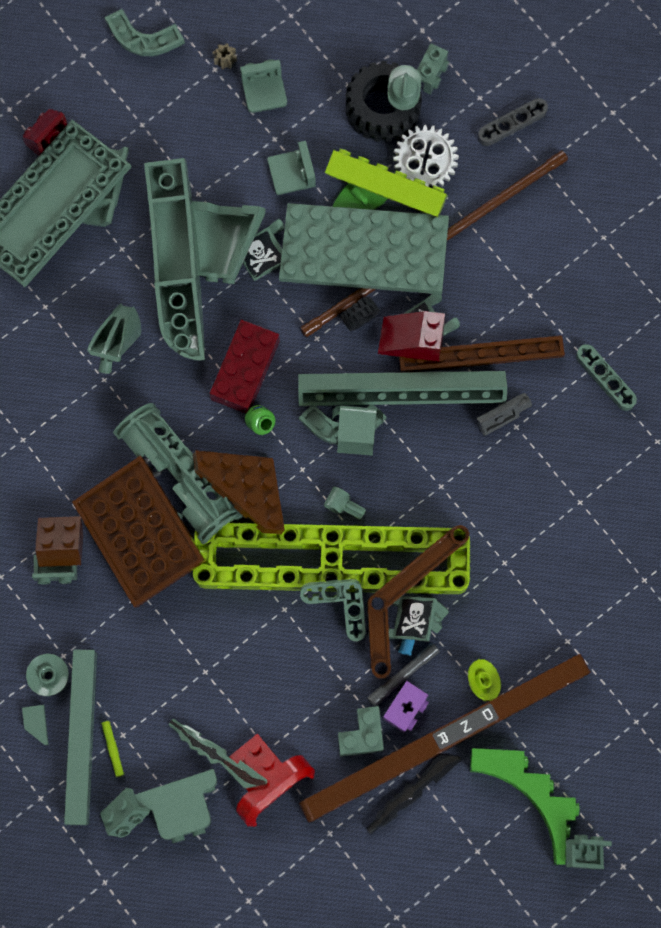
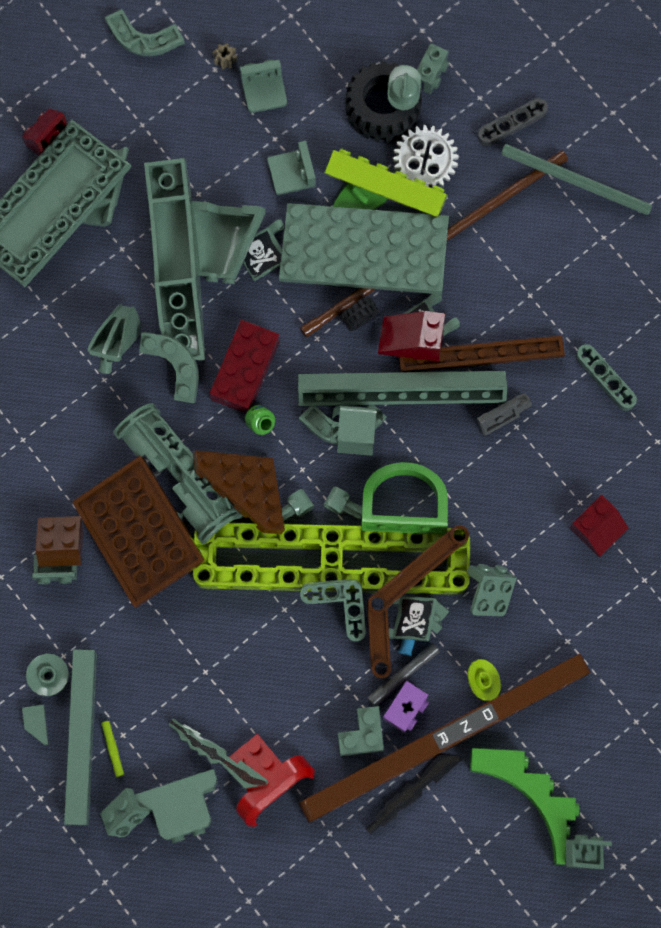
(179, 357): none -> sand green plate
(297, 504): none -> sand green axle
(399, 523): none -> bright green window
(492, 591): none -> sand green bracket
(576, 179): none -> sand green axle
(599, 526): none -> dark red slope

